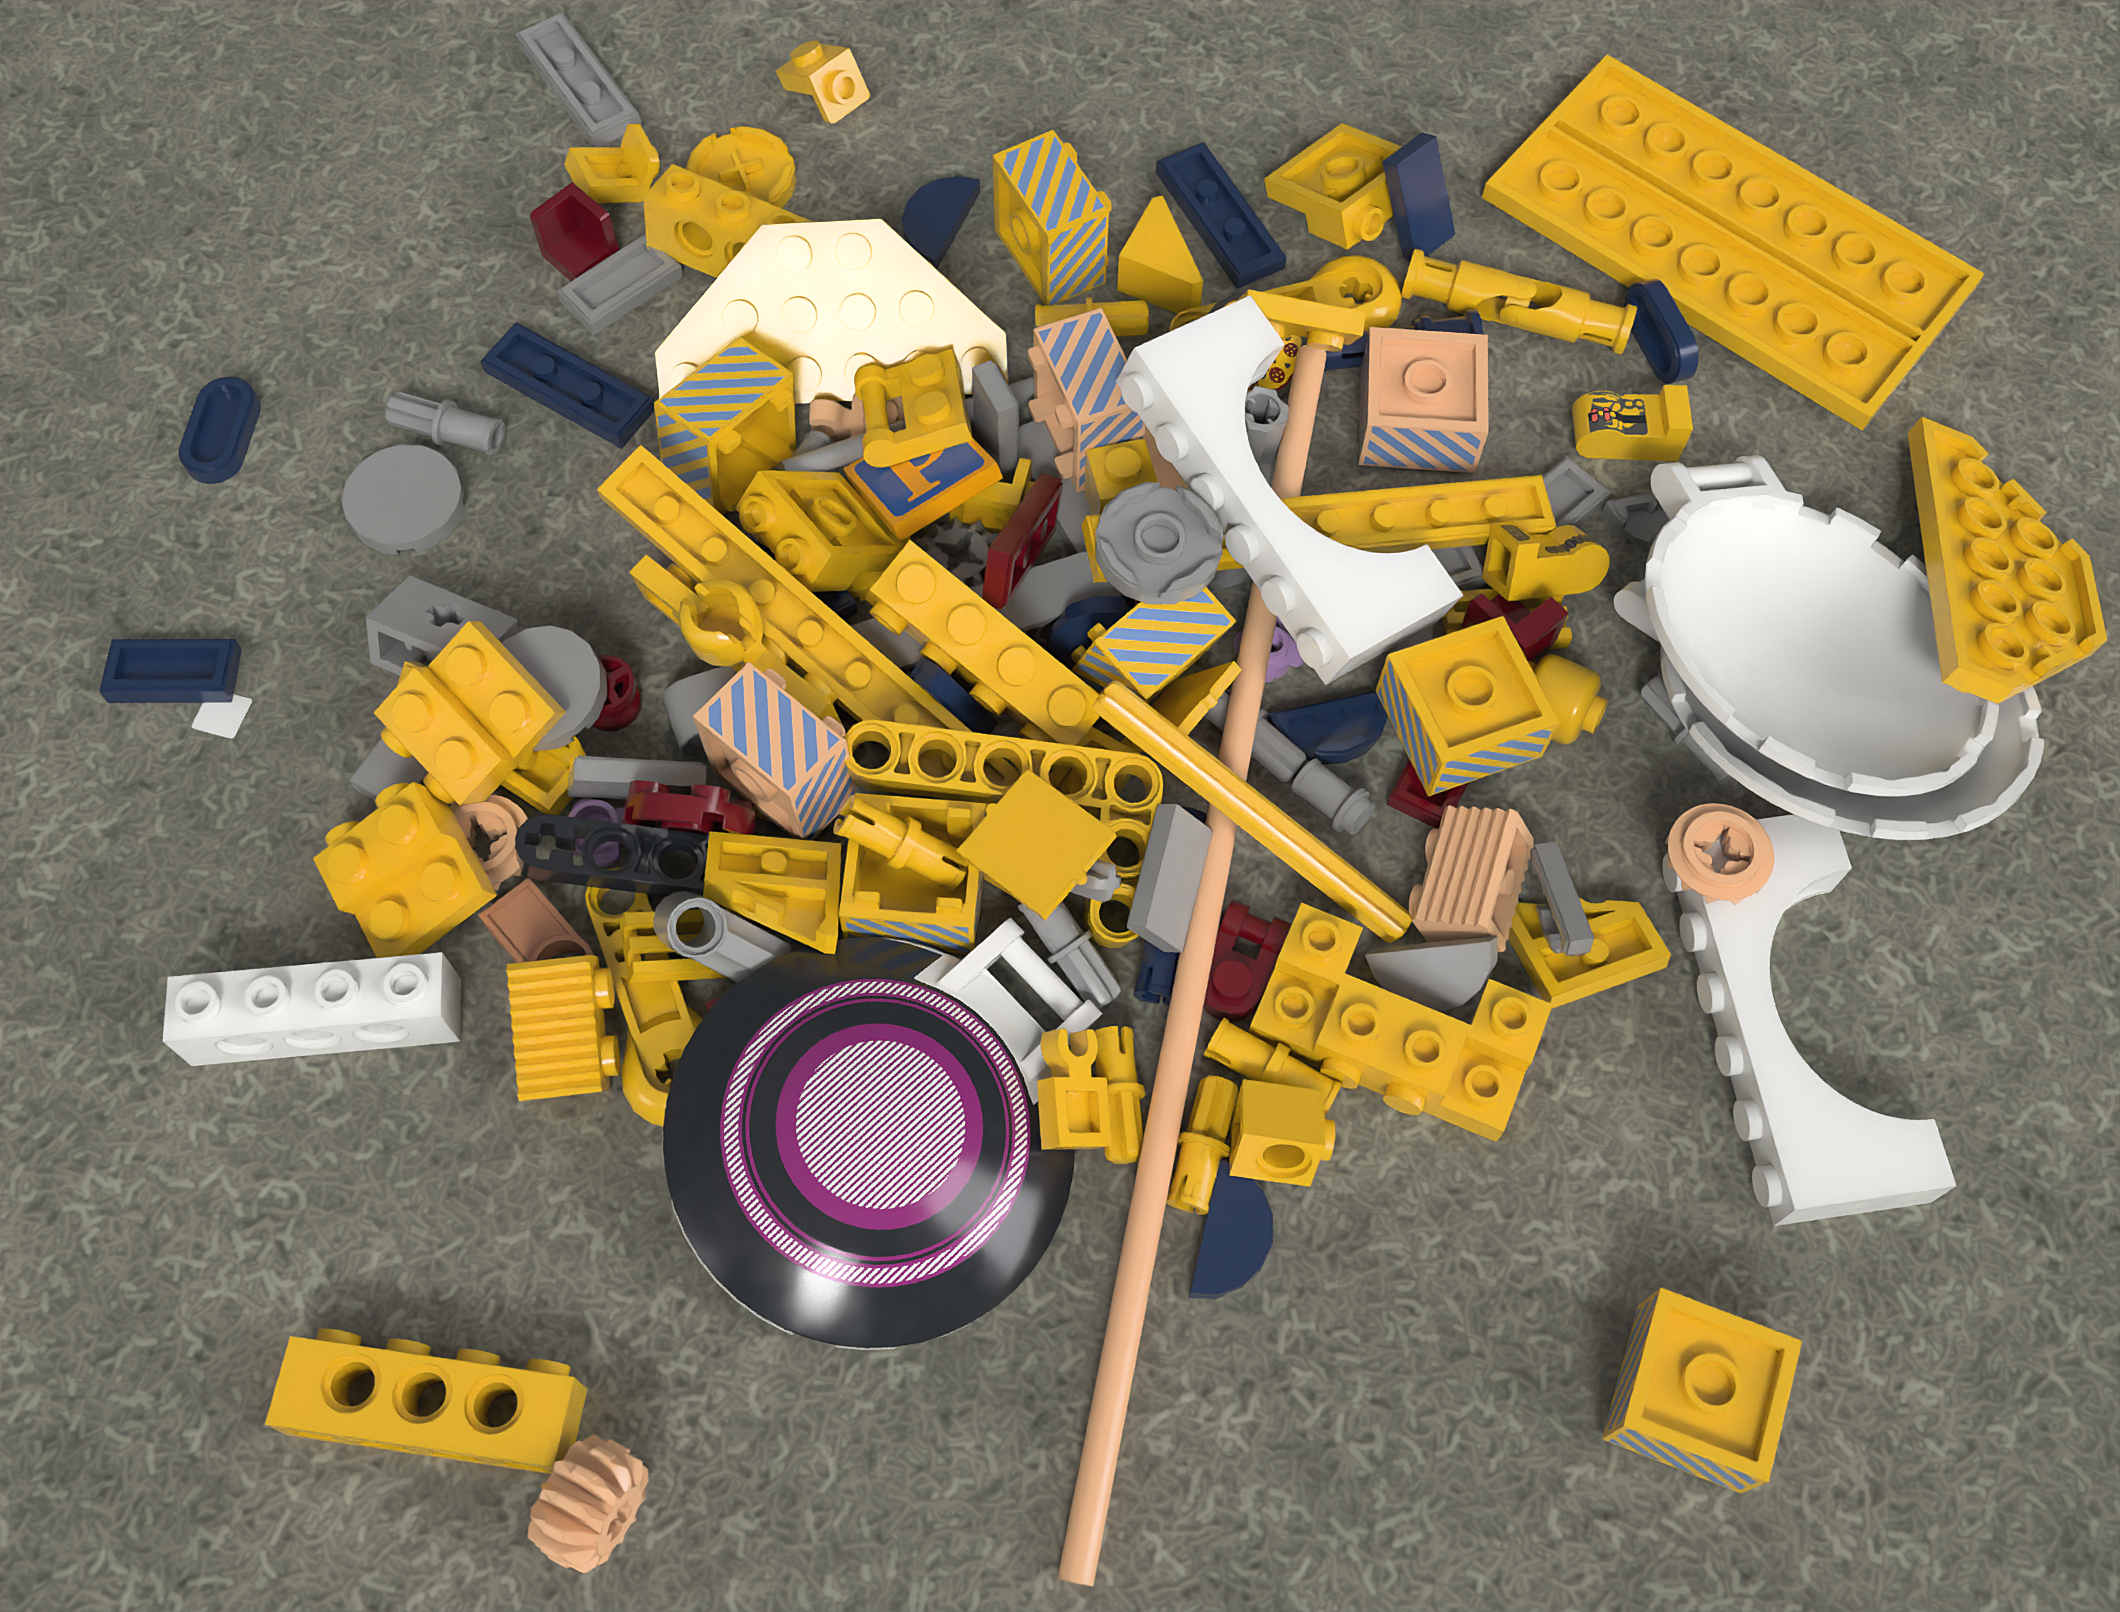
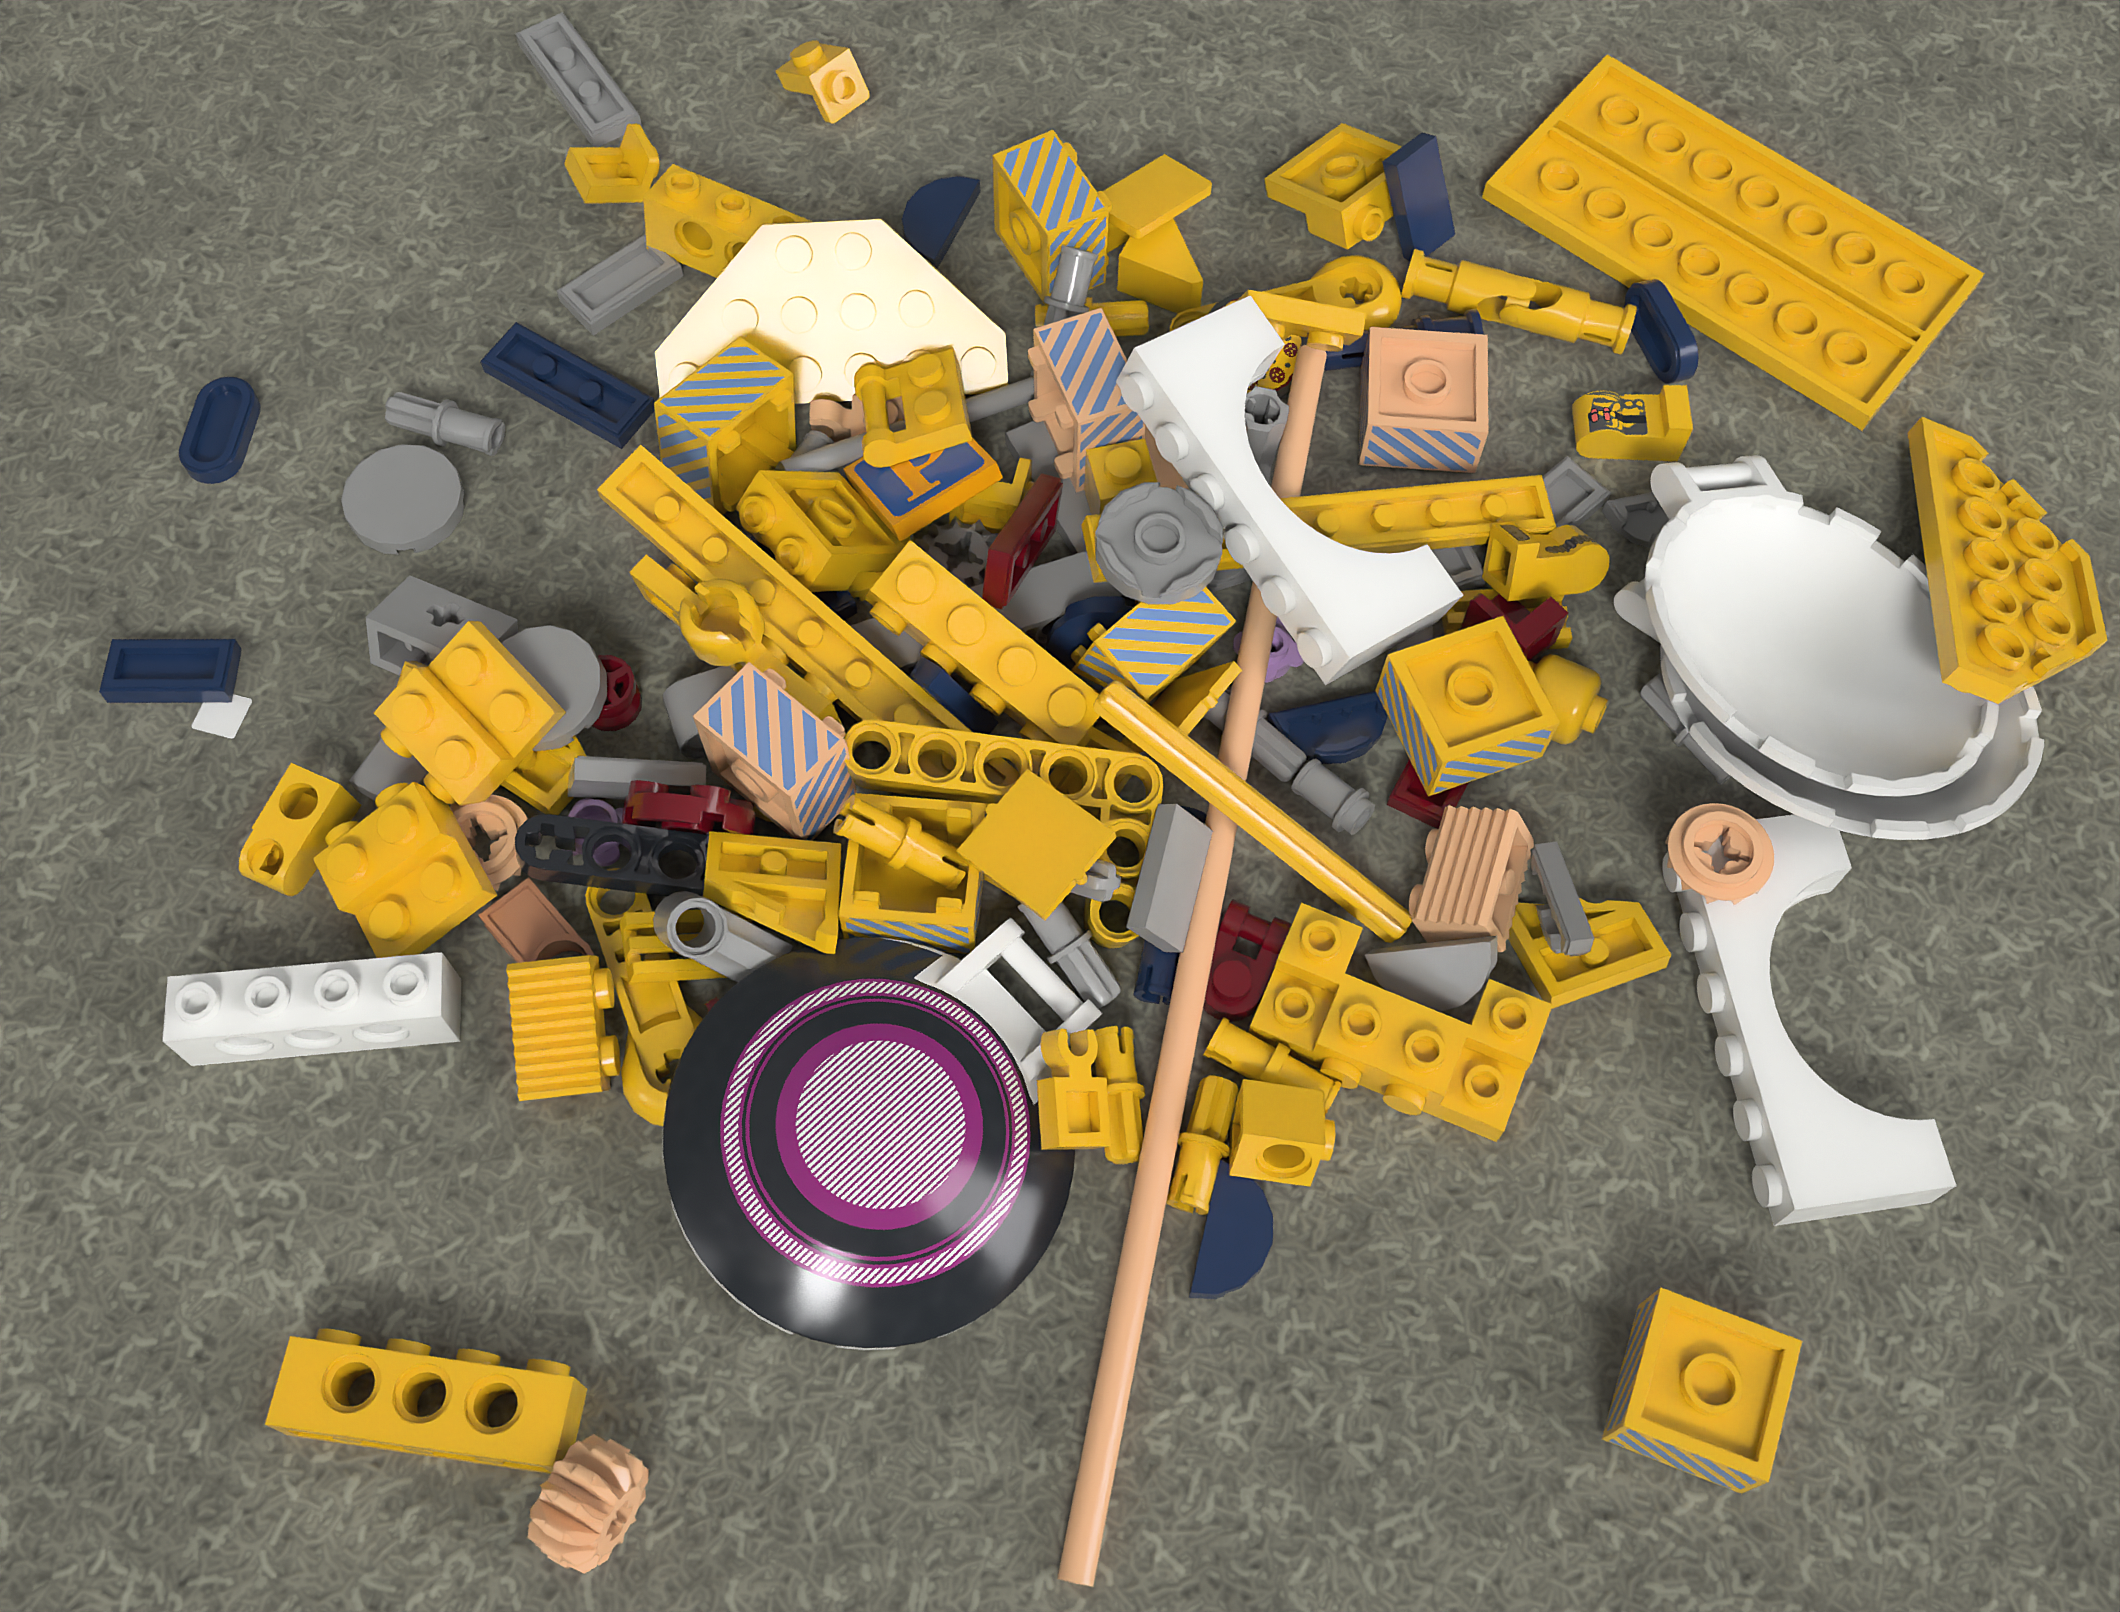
(294, 830): none -> yellow leg
(573, 231): dark red panel -> none
(747, 162): yellow tile -> none
(996, 417): light grey tile -> none
(1070, 284): none -> light grey axle
(1152, 198): none -> yellow panel
(1220, 215): dark blue tile -> none

